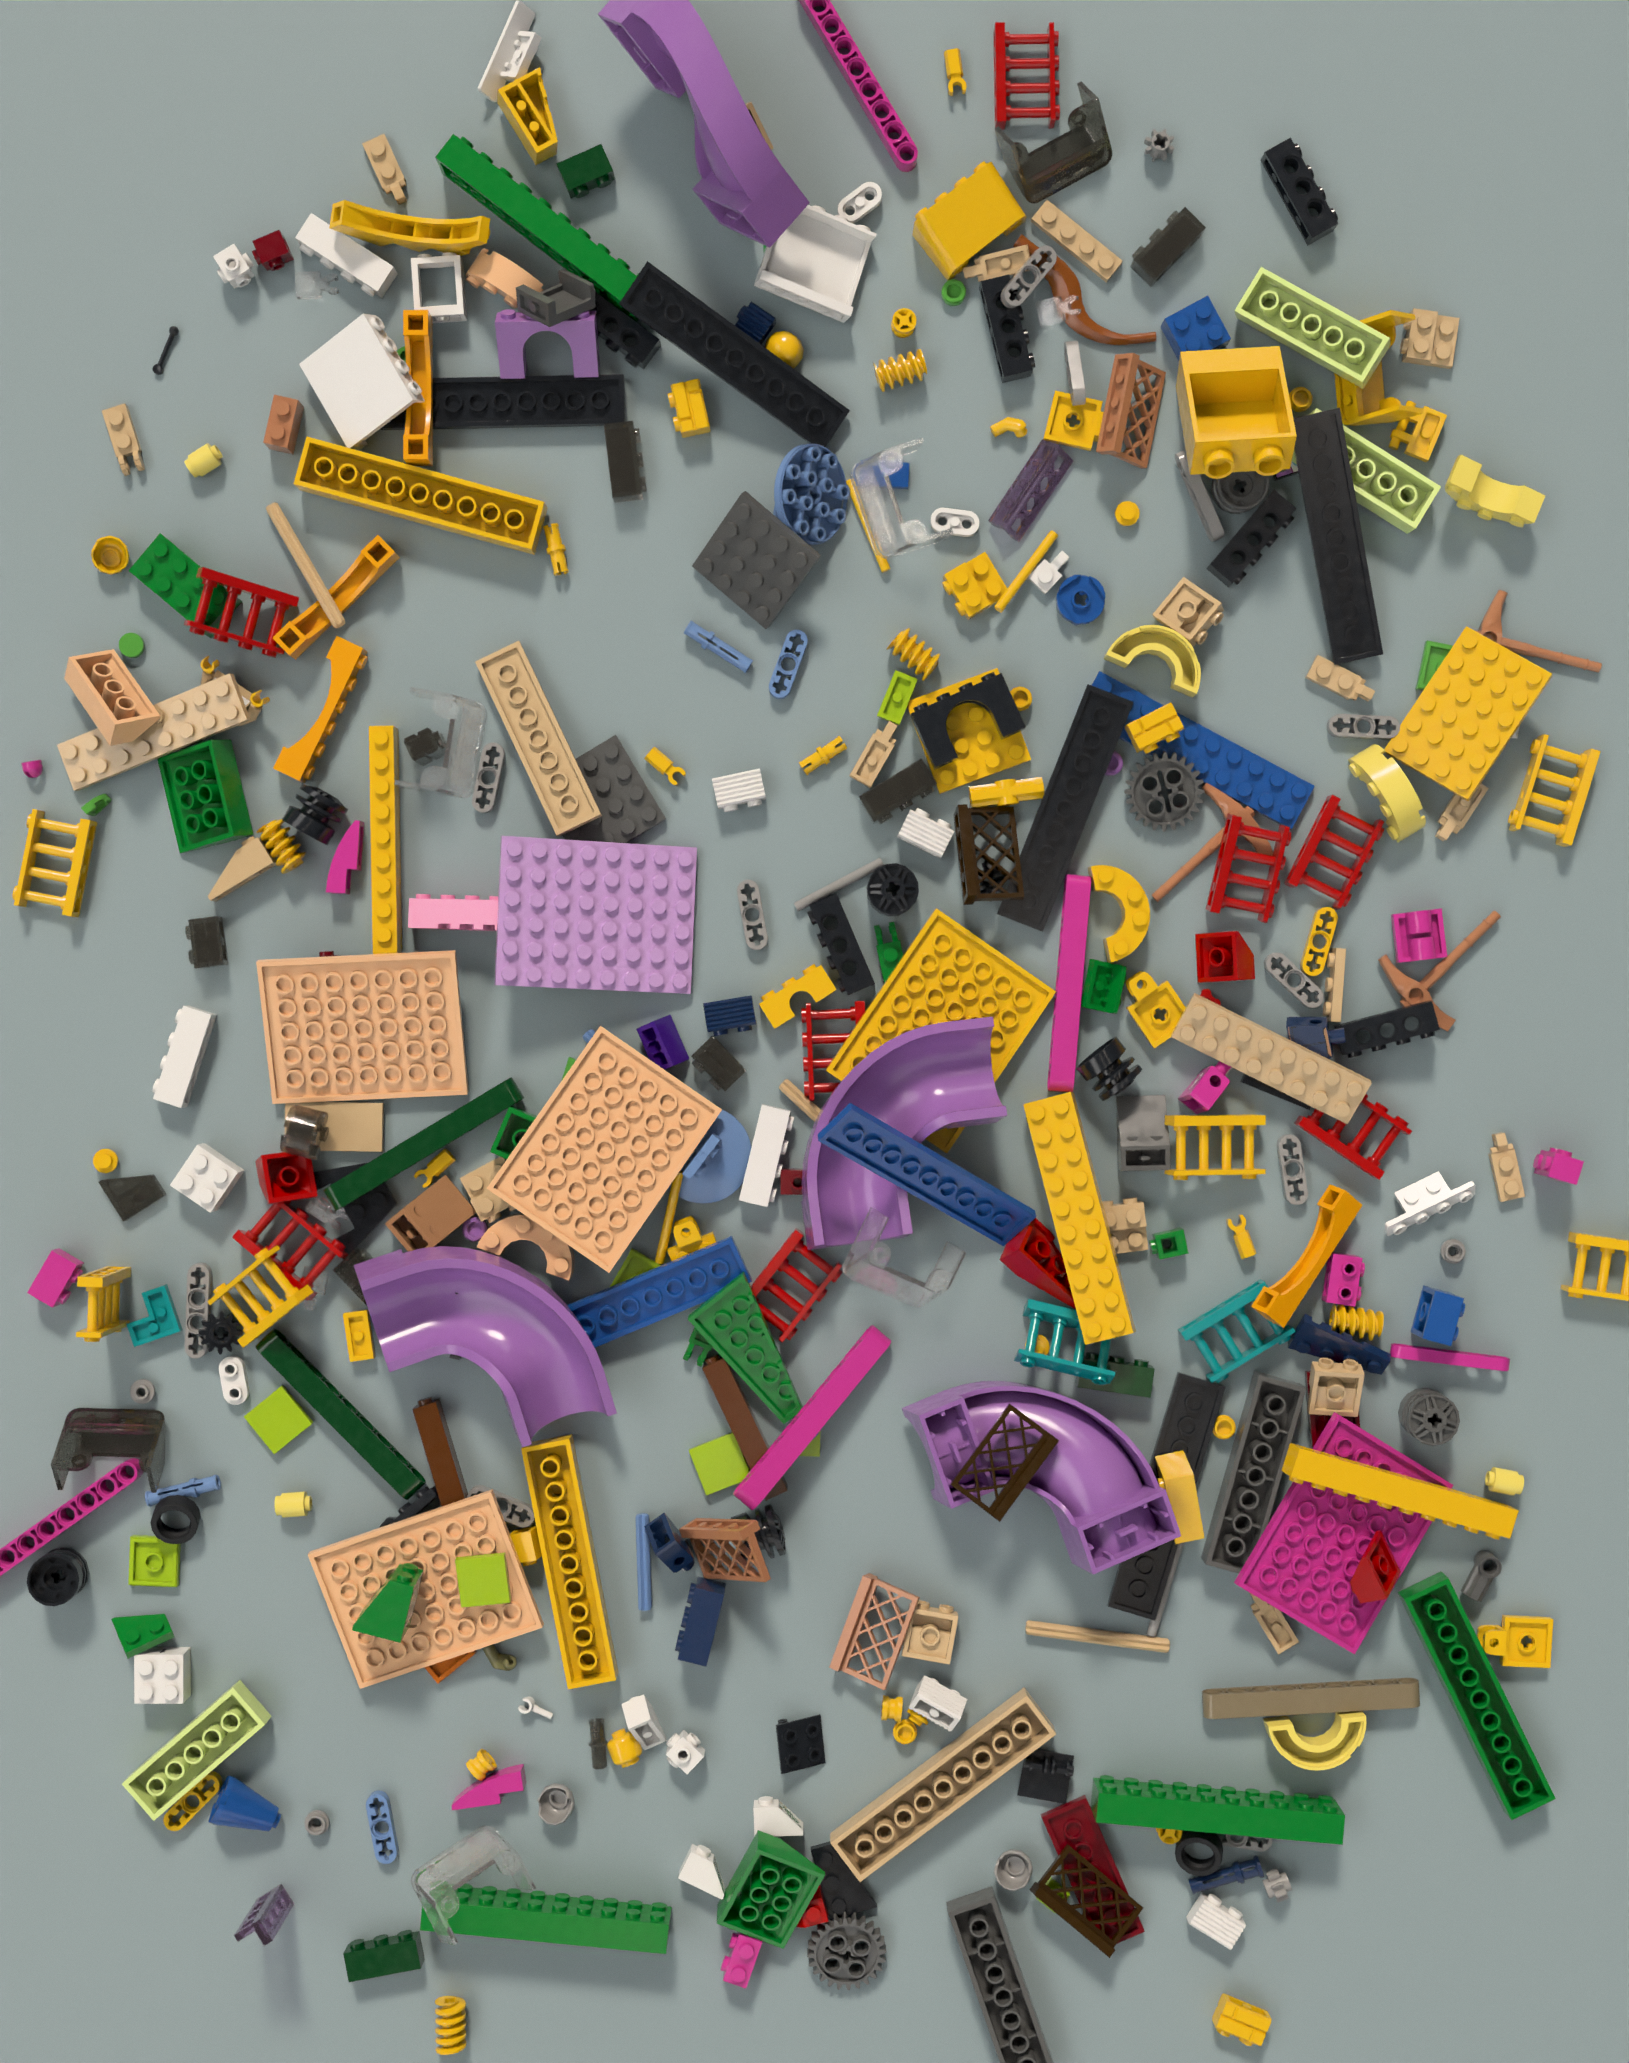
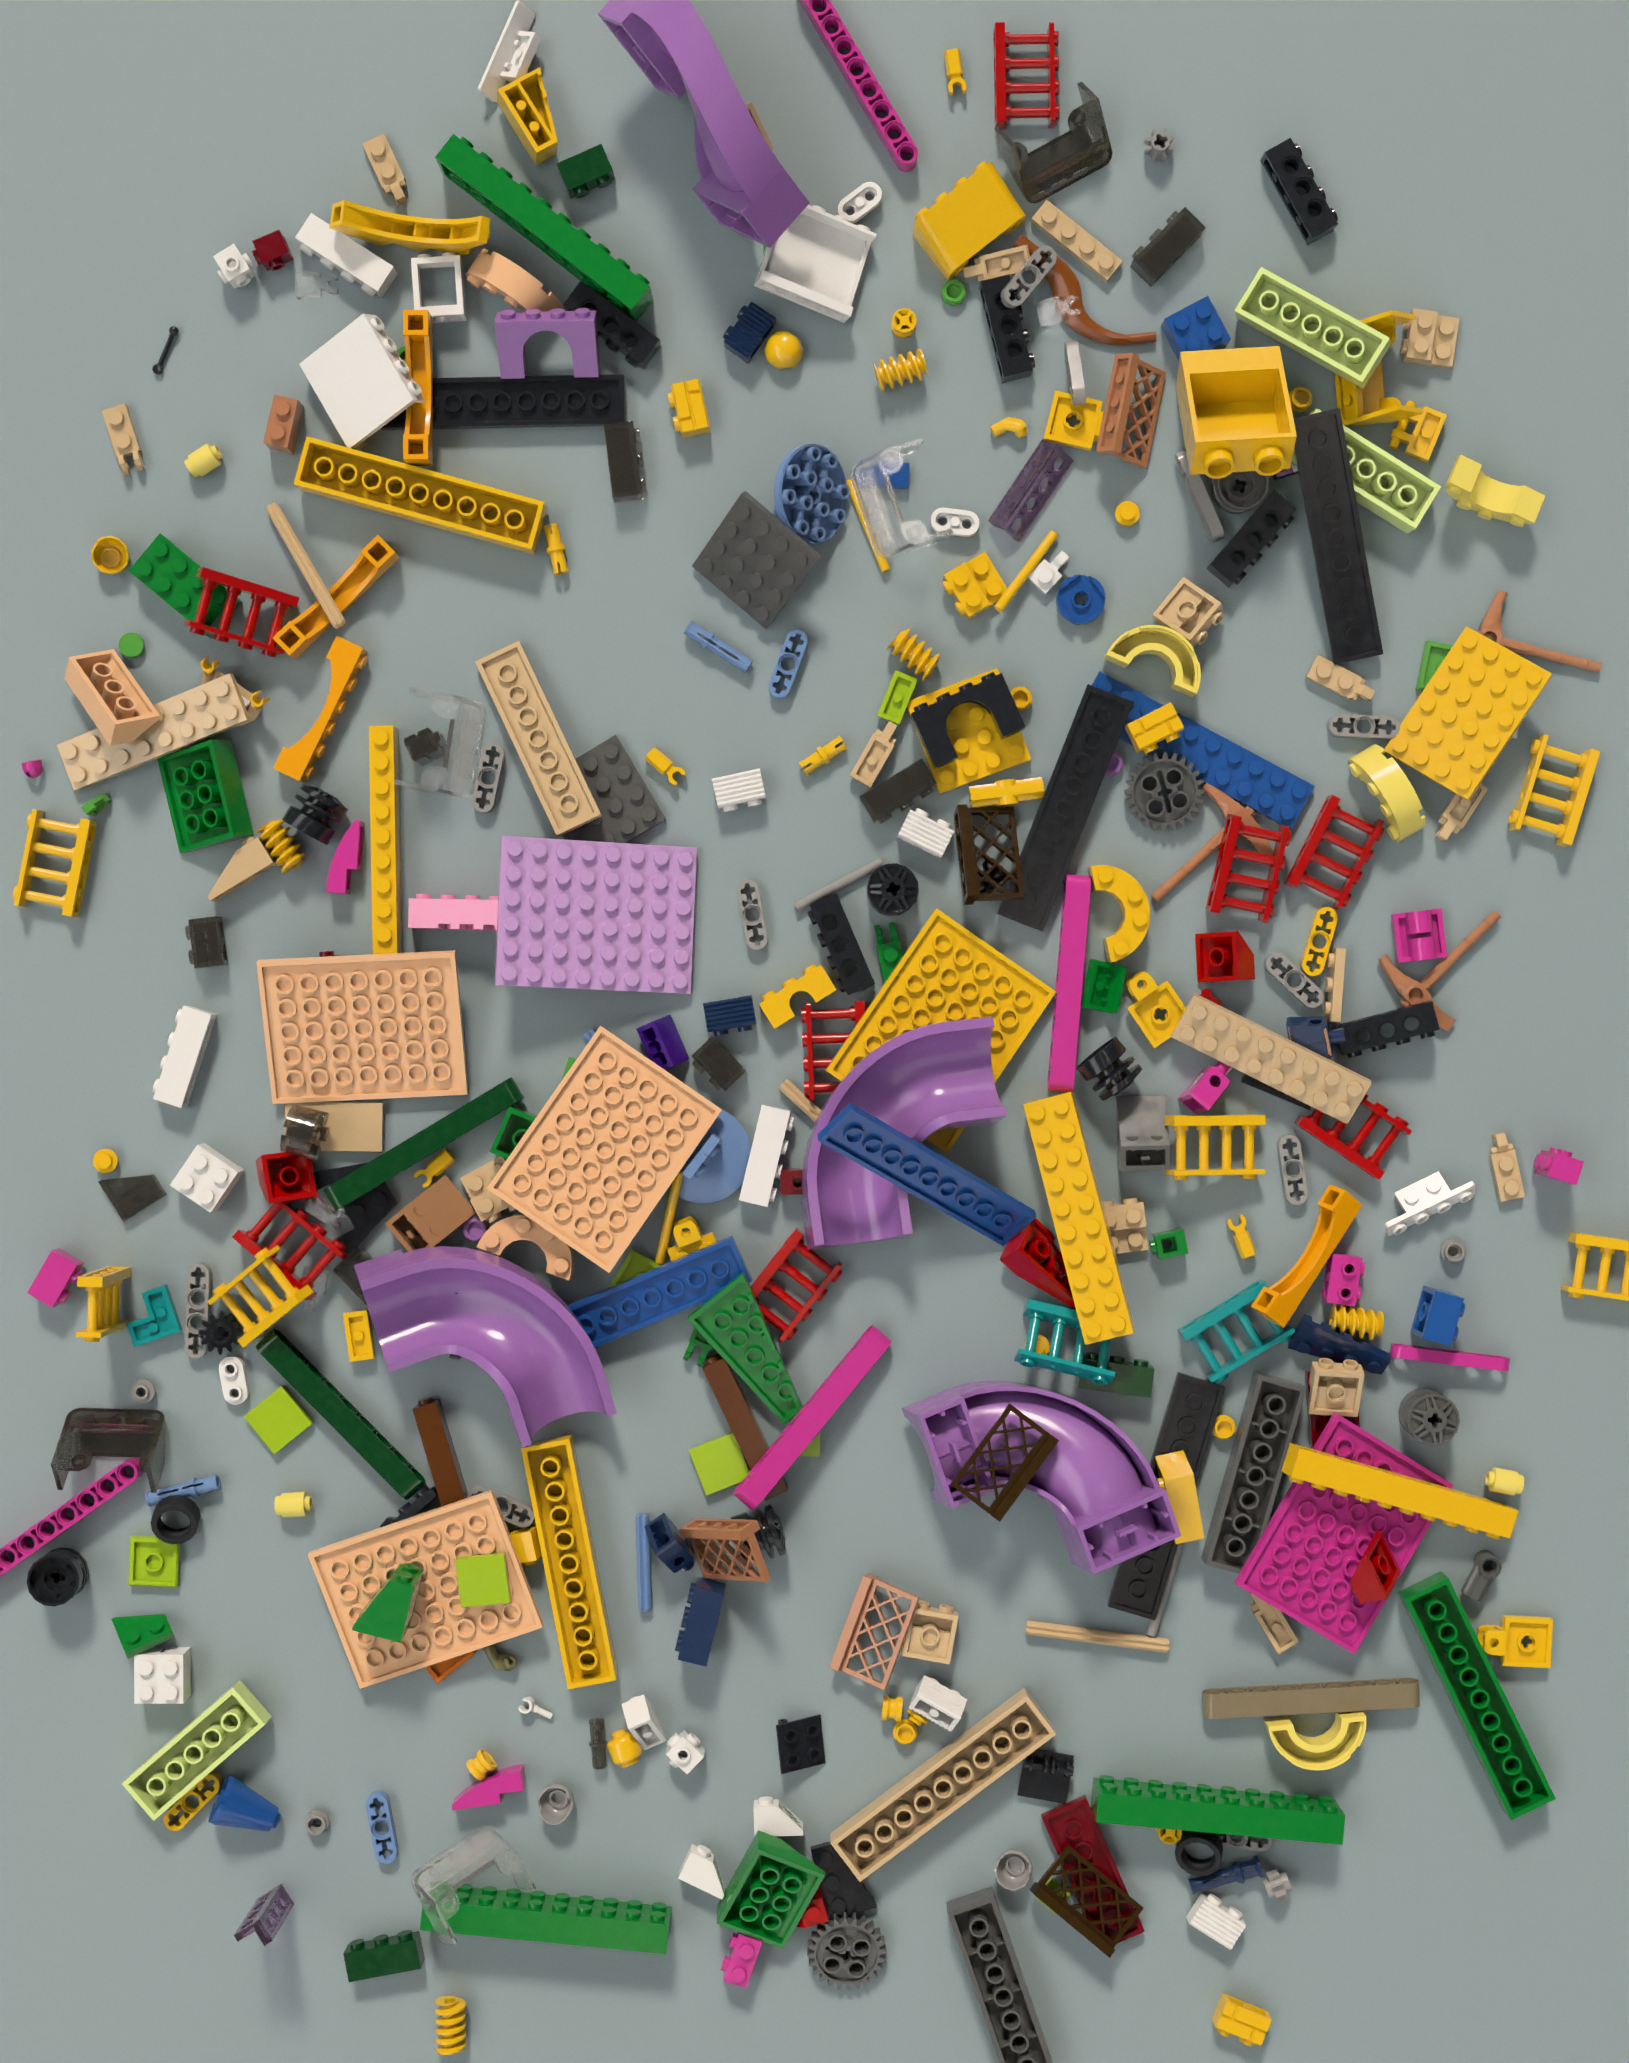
(559, 302): dark grey panel -> none
(733, 356): black plate -> none
(869, 1260): clear windscreen -> none

